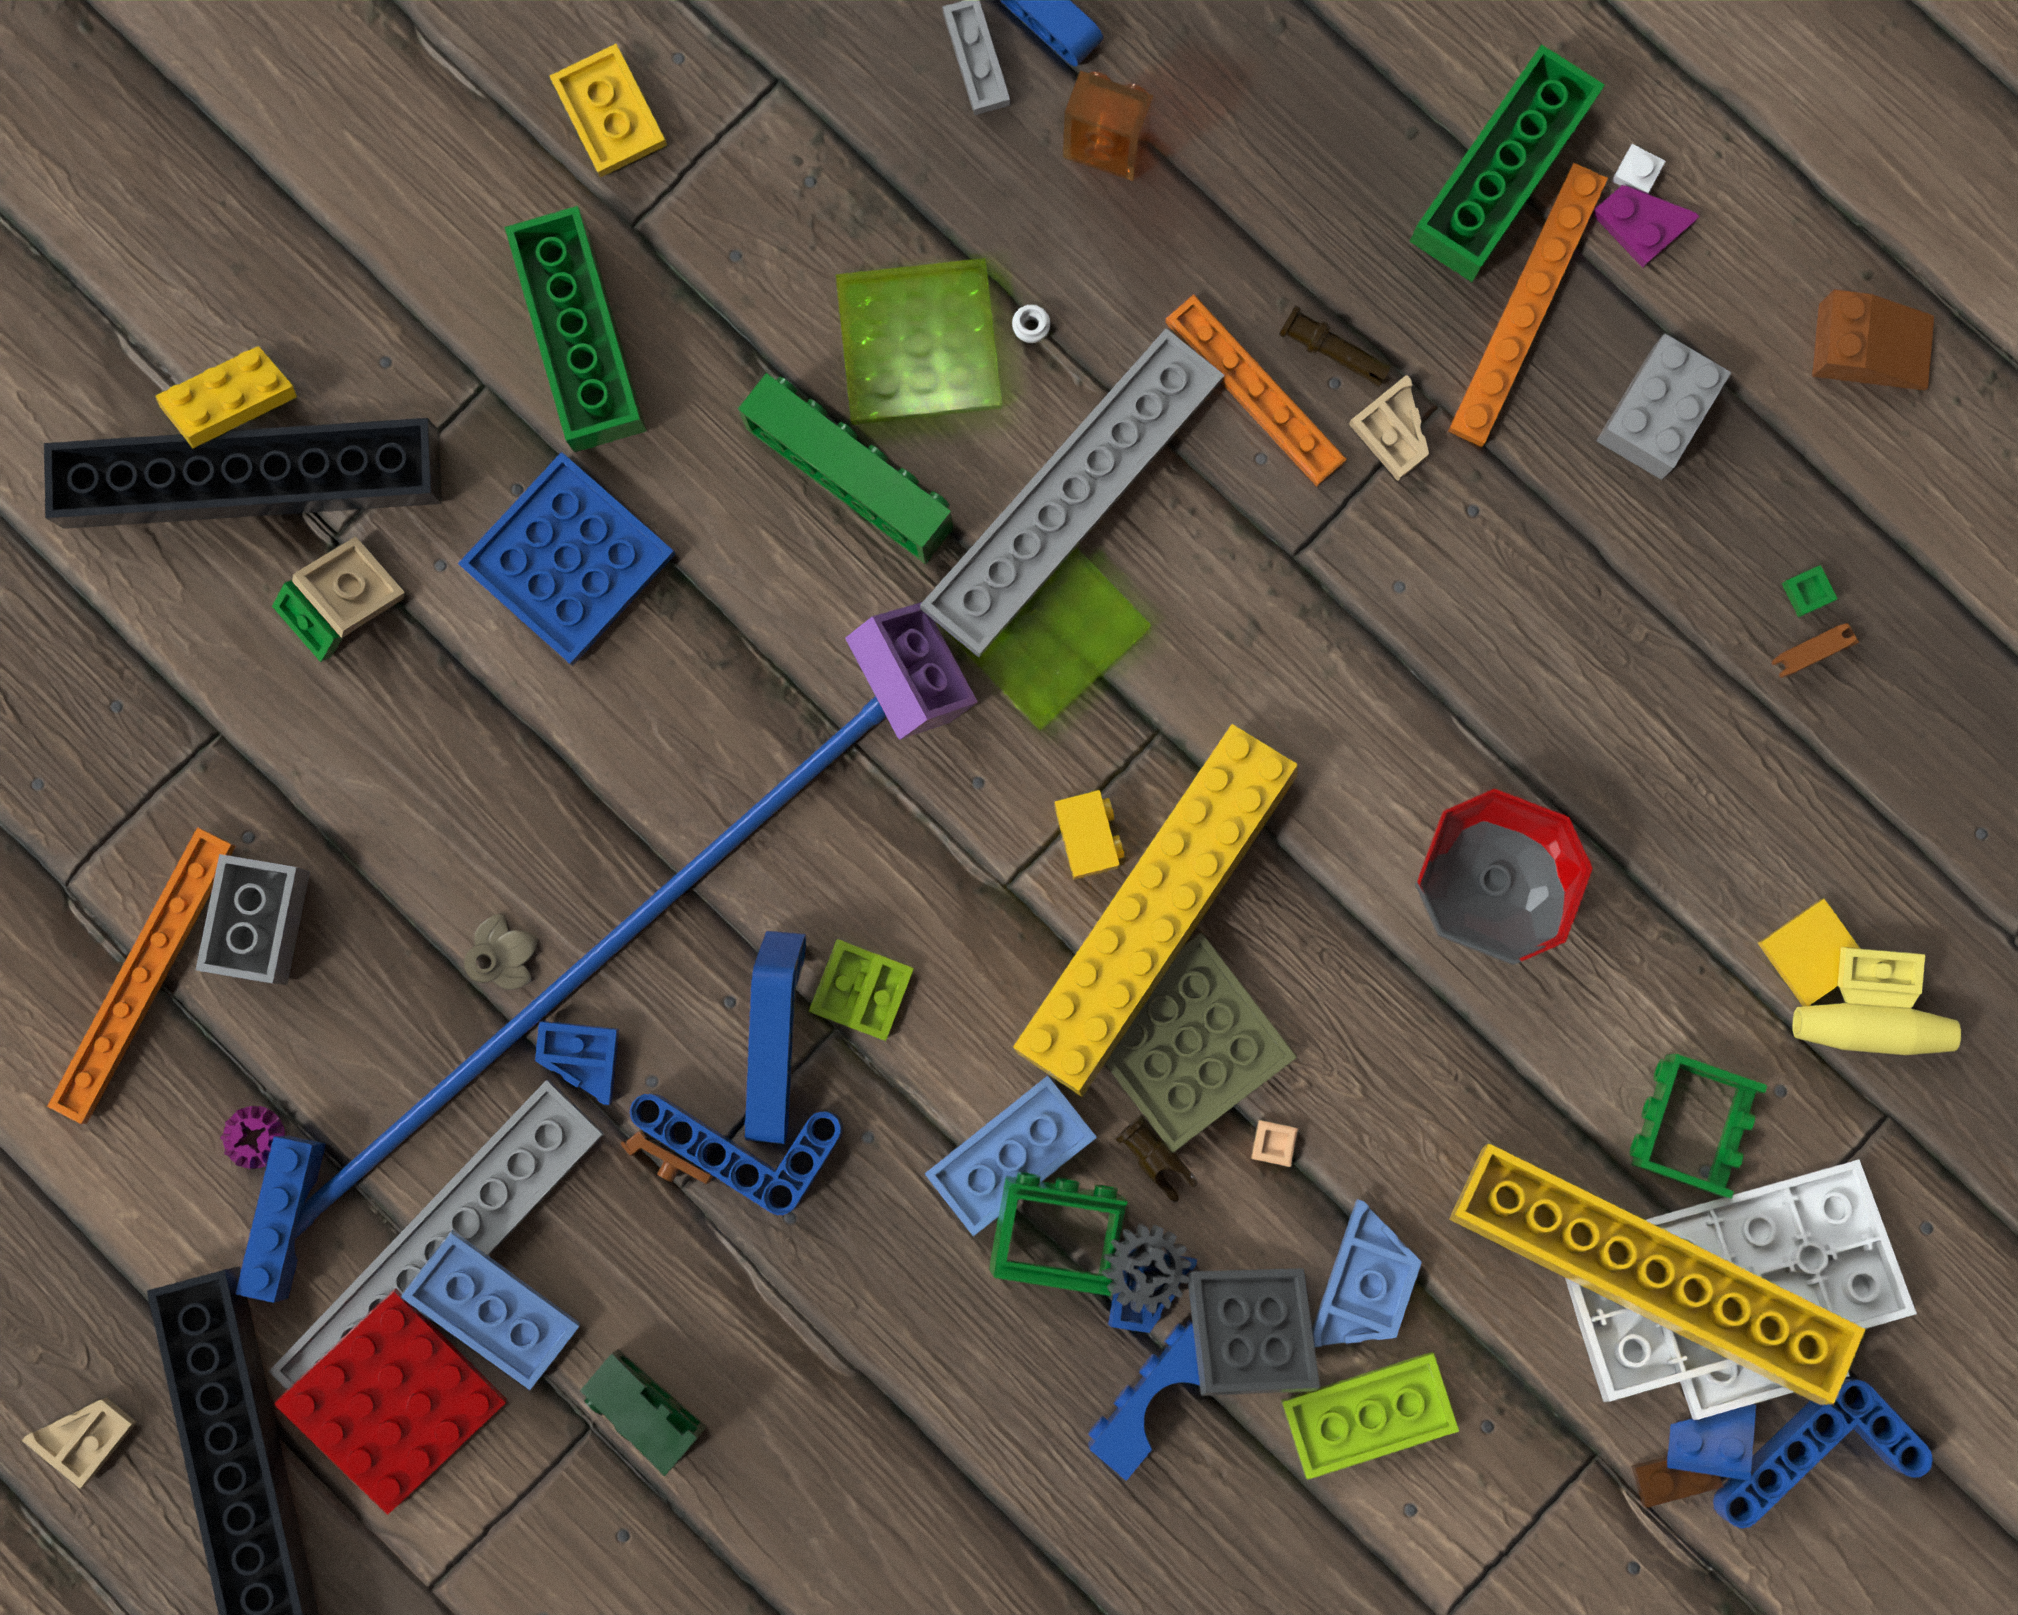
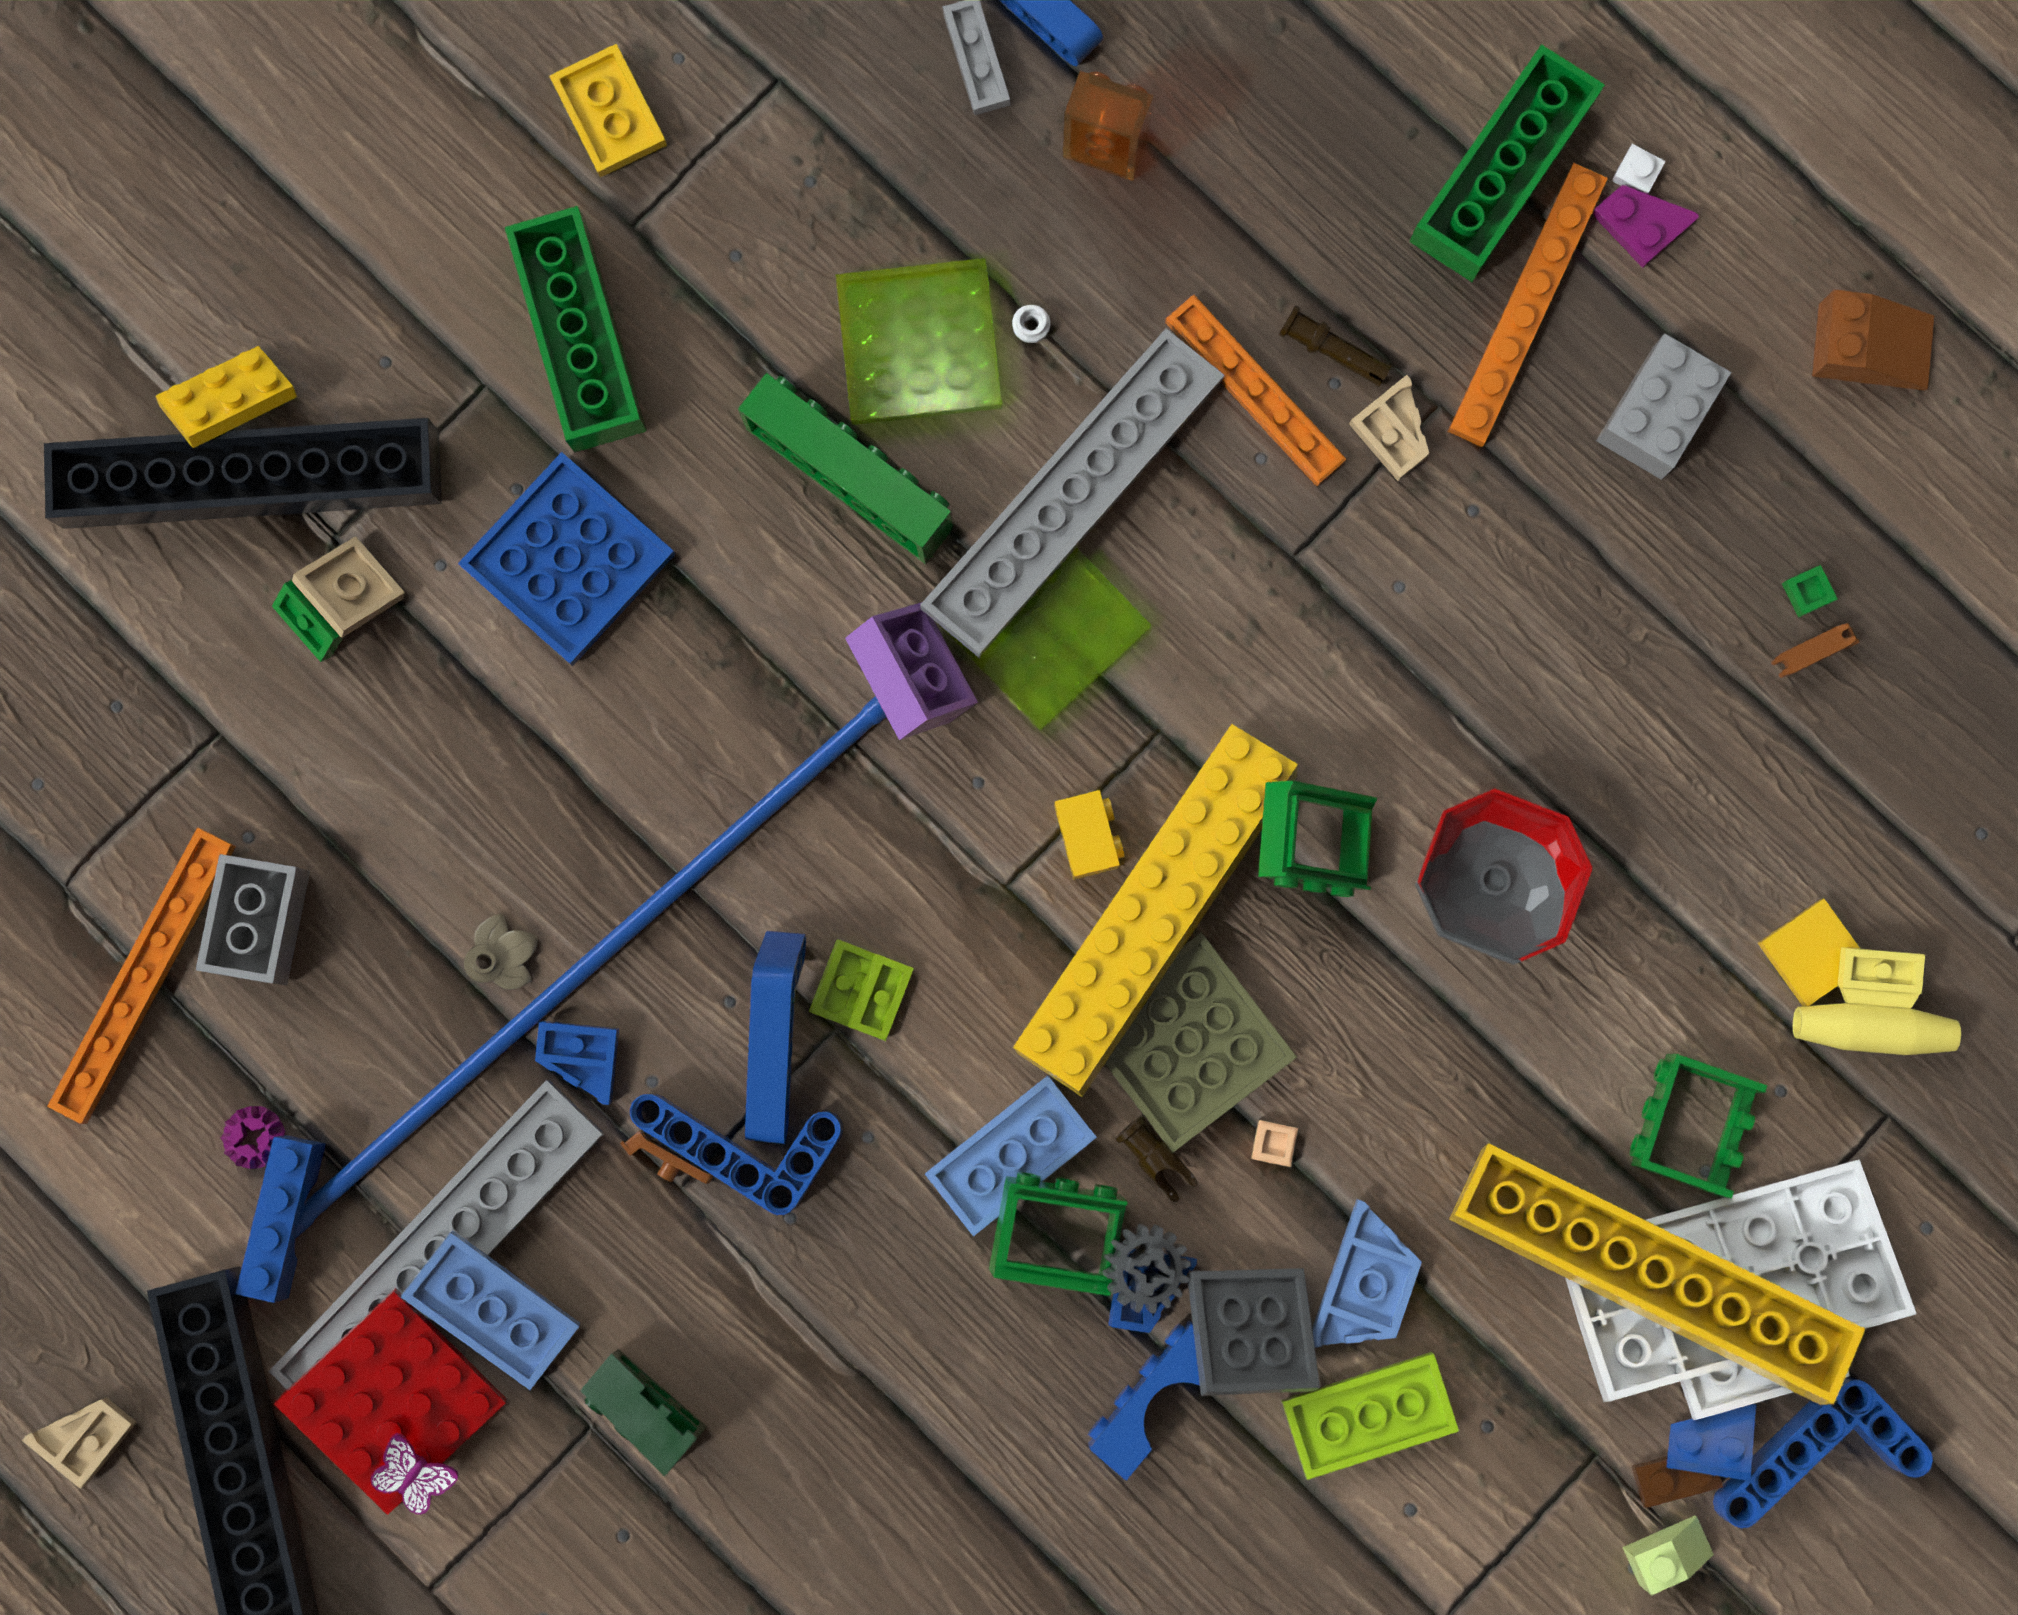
(412, 1475): none -> magenta animal
(1280, 833): none -> green window
(1669, 1555): none -> yellowish green slope

